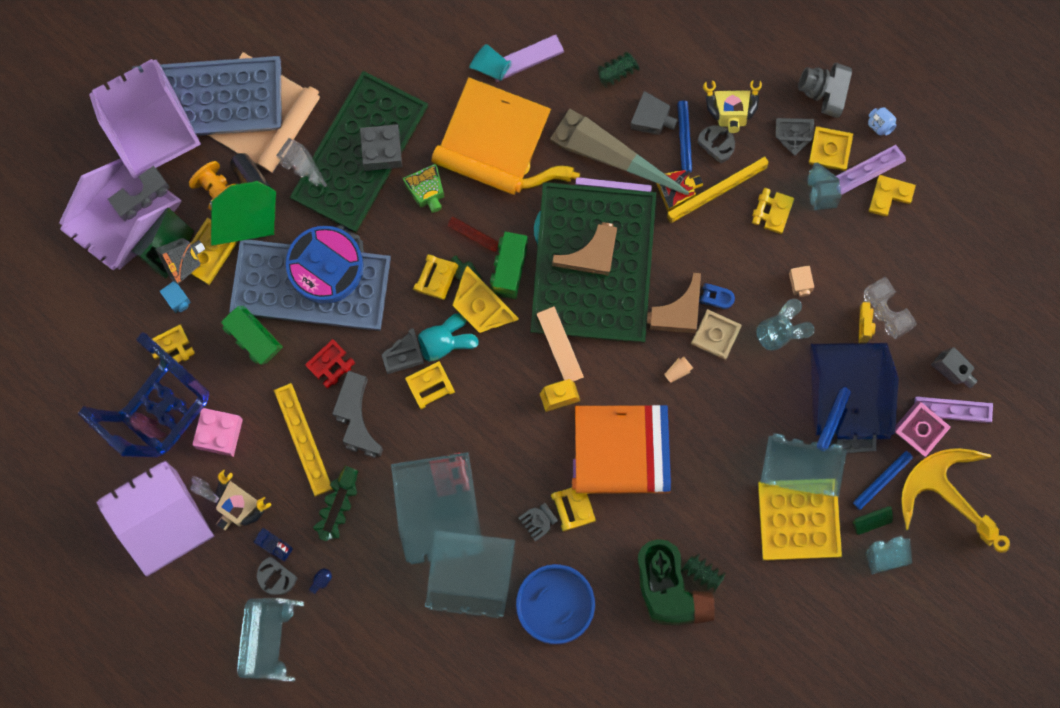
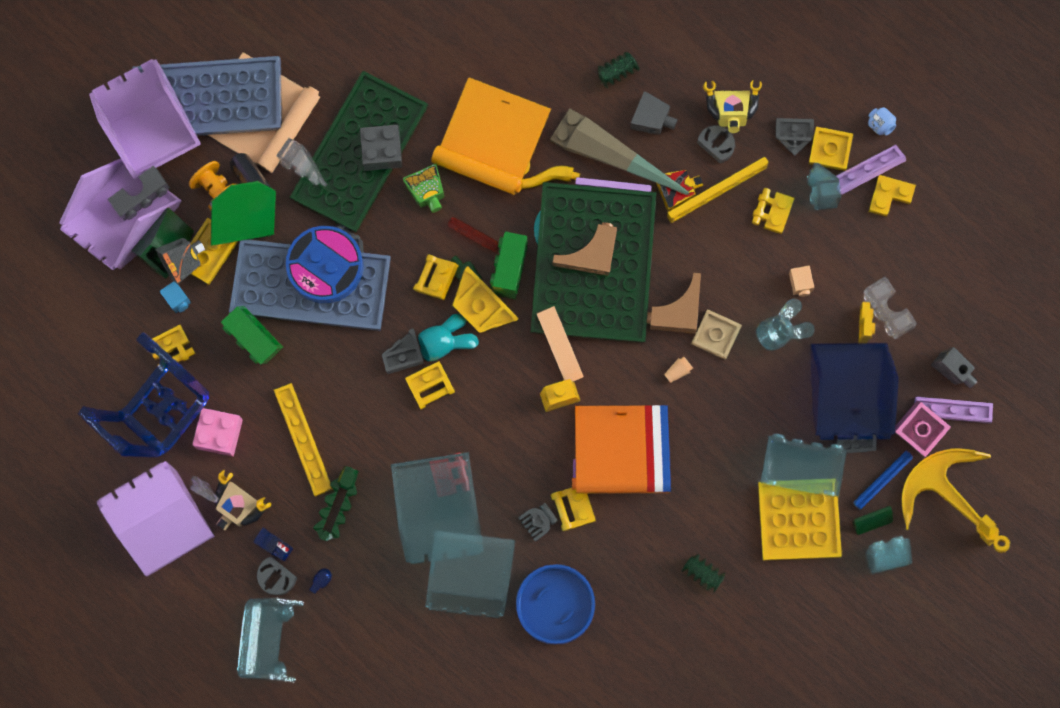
(146, 425): clear pink plate -> none
(326, 359): red plate -> none
(349, 409): dark grey arch -> none
(490, 63): teal piece -> none
(533, 55): lavender tile -> none
(664, 587): dark green piece -> none
(684, 133): blue axle -> none
(723, 300): blue plate -> none
(831, 86): dark grey beam -> none
(833, 419): blue axle -> none

